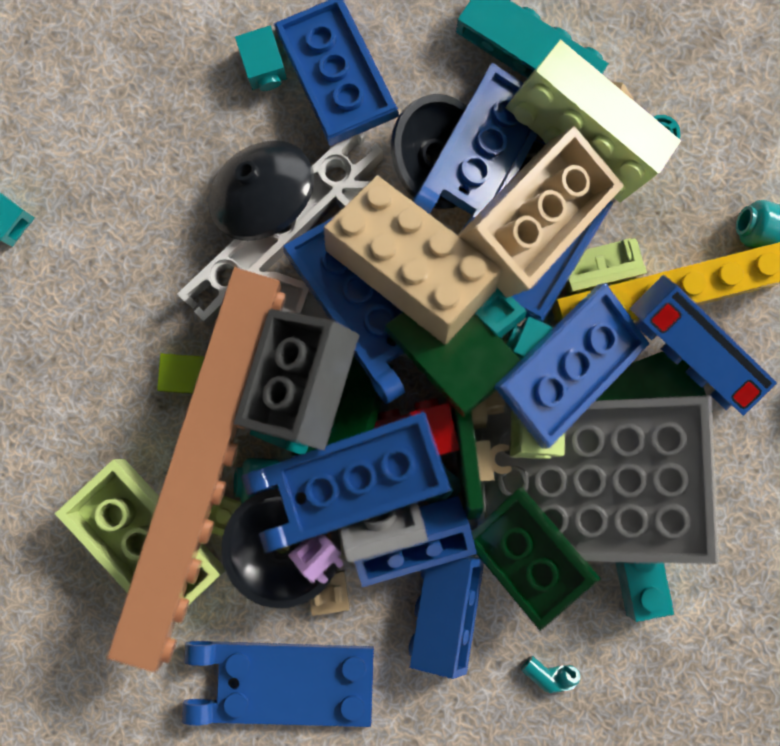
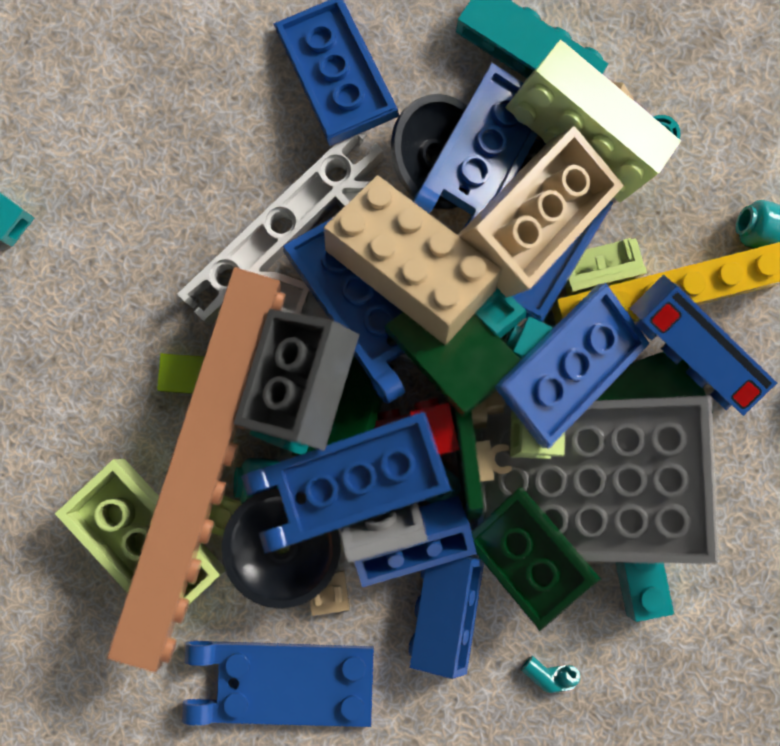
(261, 59): teal brick -> none
(261, 190): black dish -> none
(315, 556): lavender tile -> none

